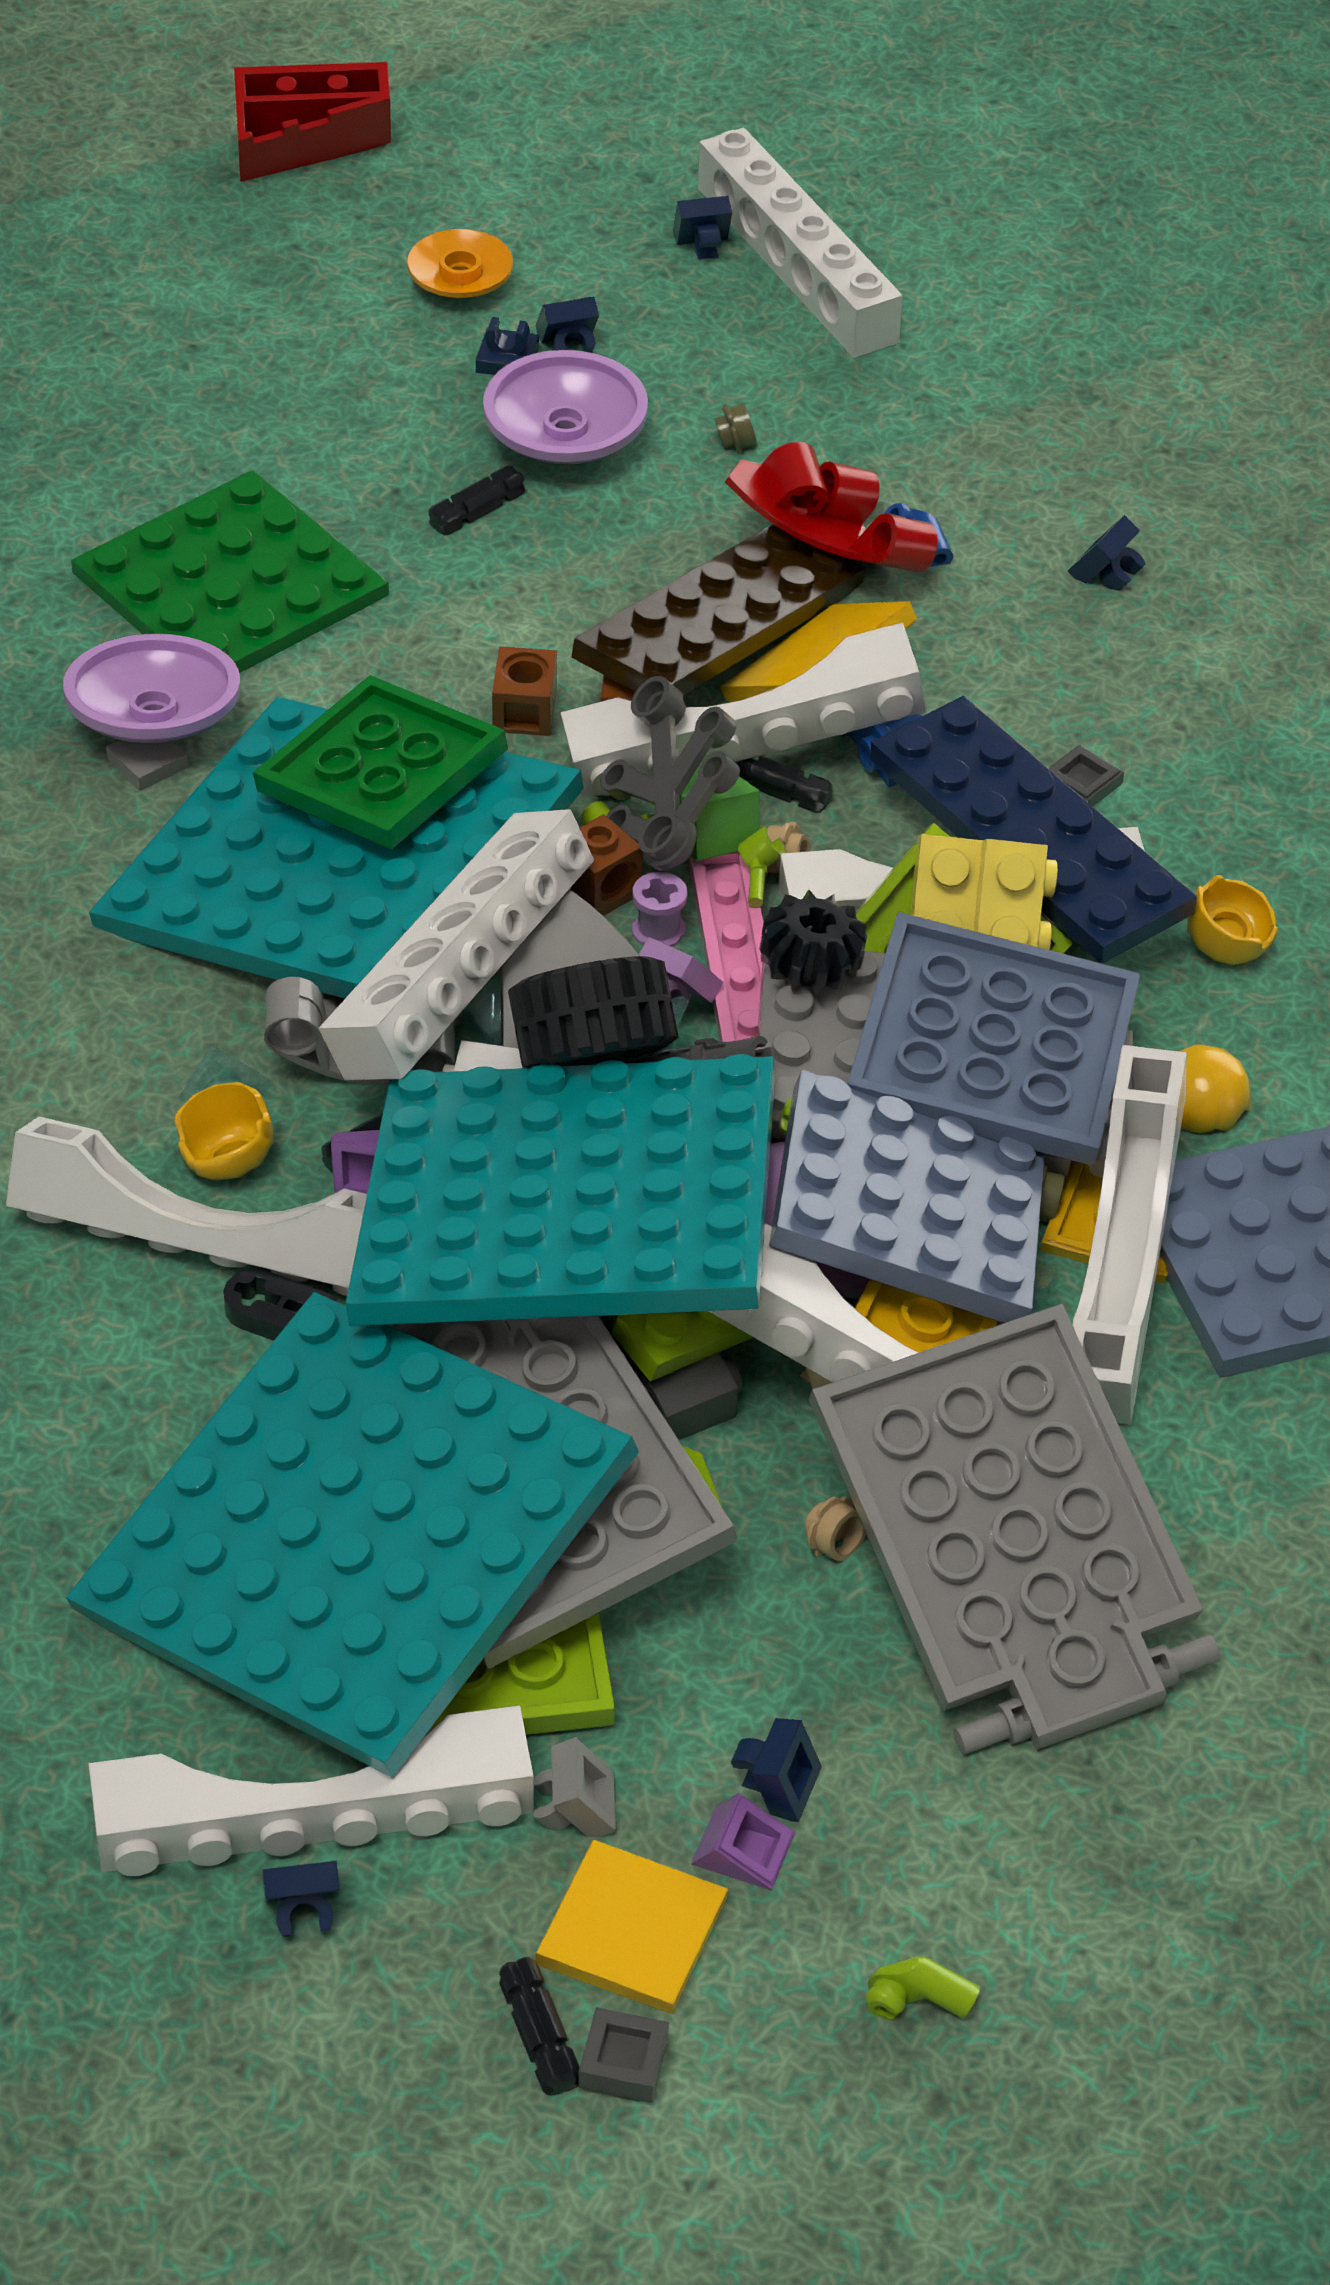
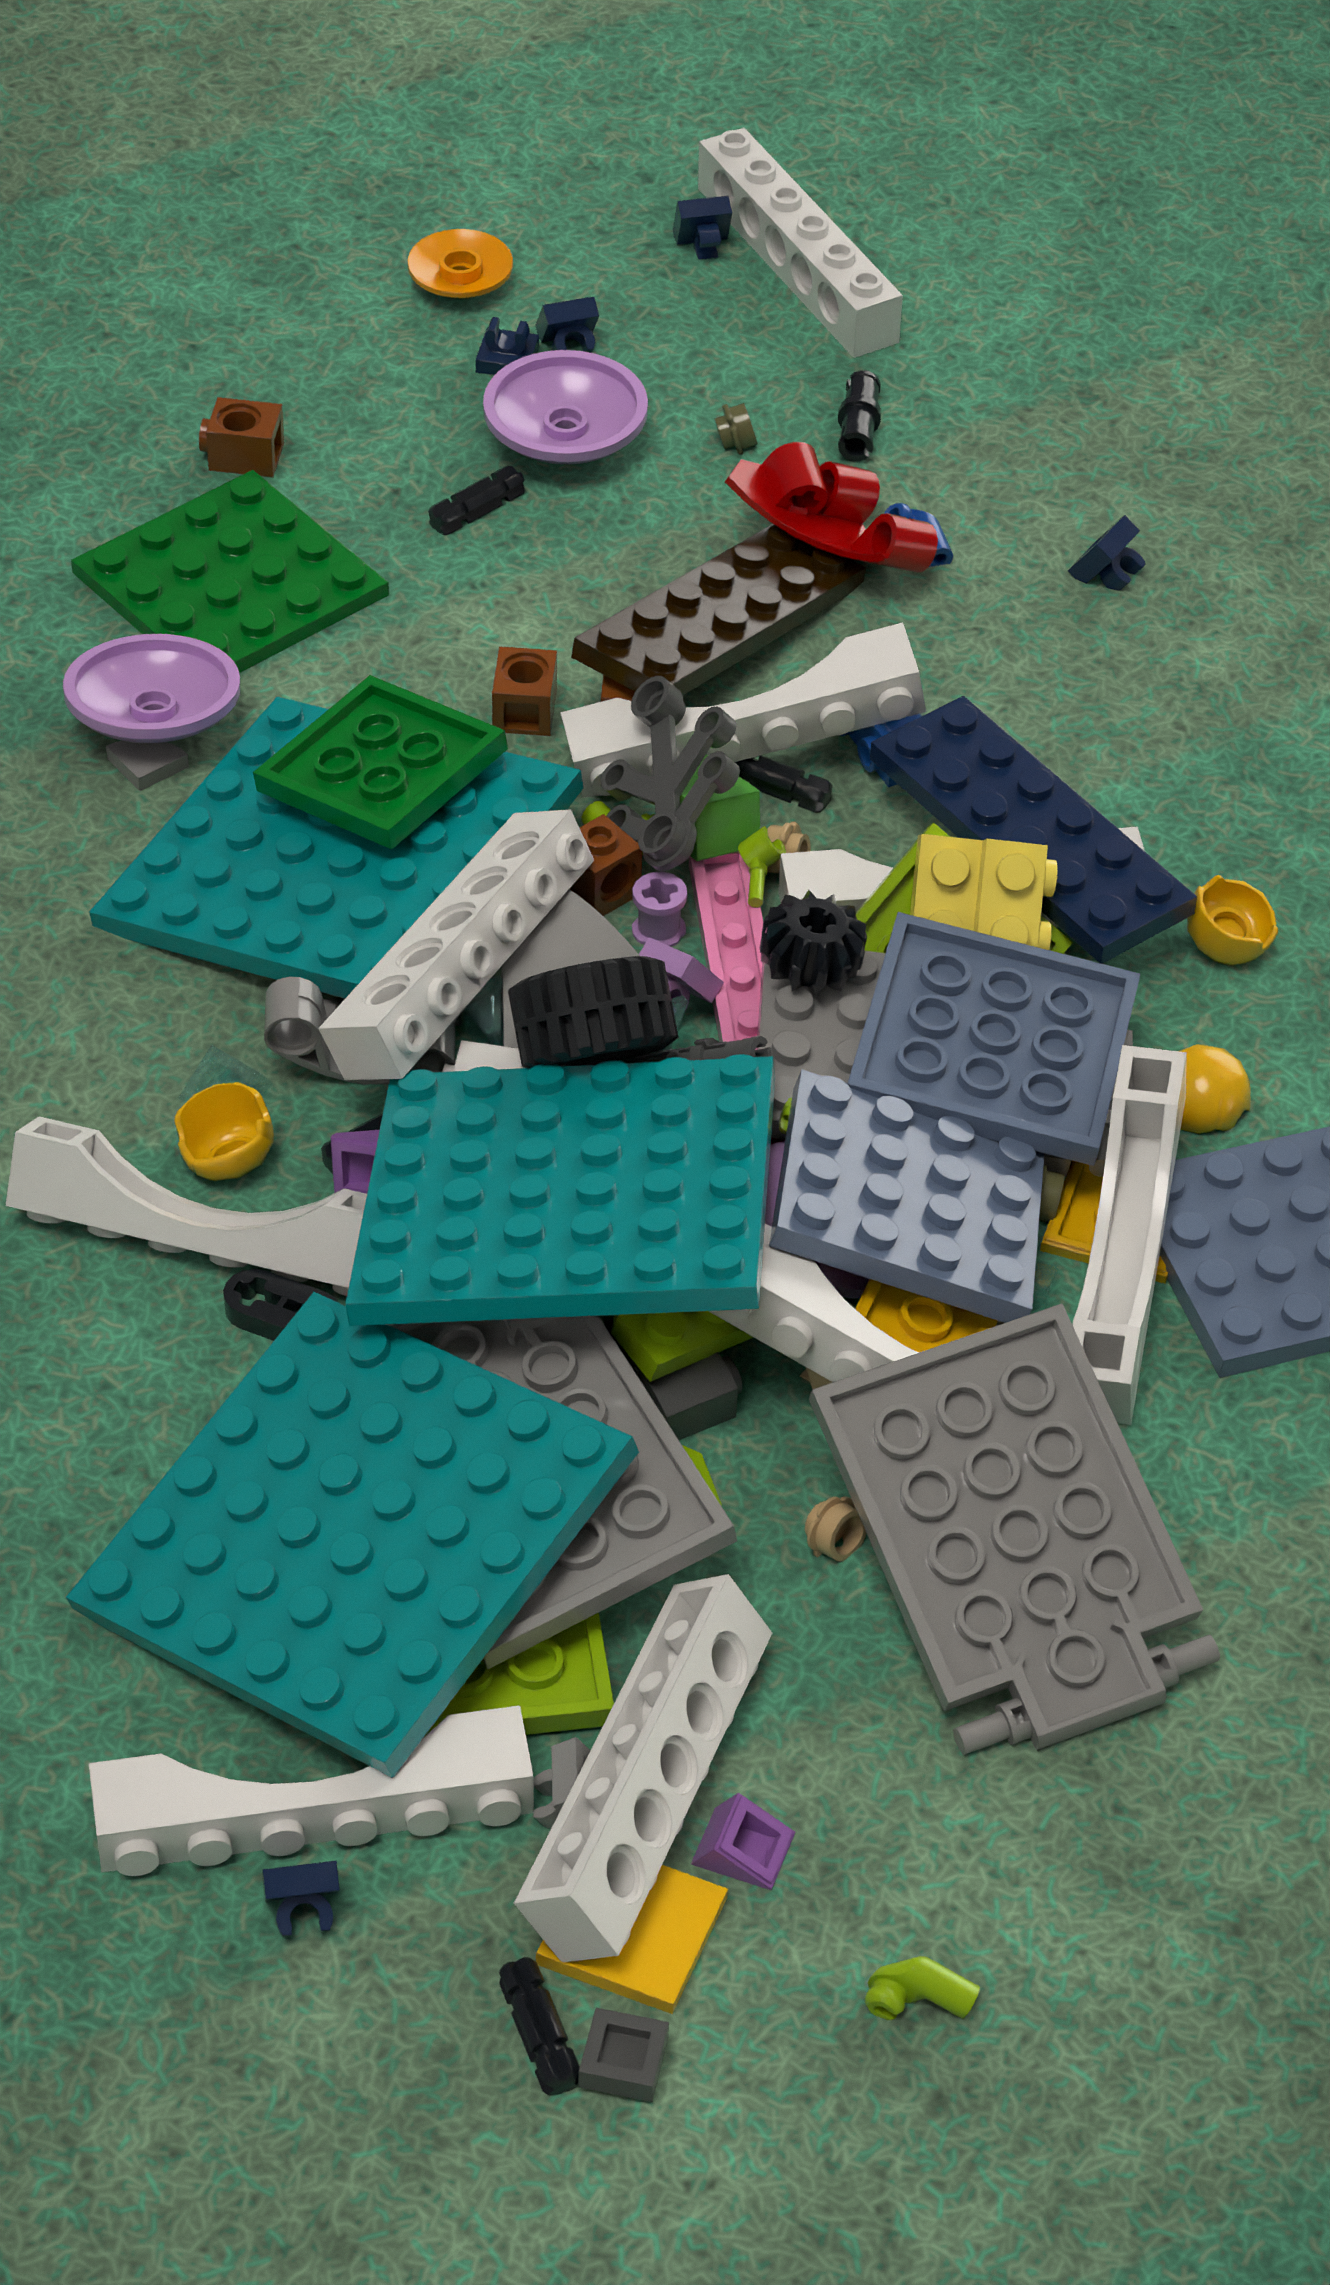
(243, 436): none -> dark orange brick
(309, 114): red wedge -> none
(644, 1770): none -> white brick
(780, 1767): dark blue tile -> none
(813, 644): yellow tile -> none
(859, 415): none -> black pin
(1088, 774): dark grey tile -> none

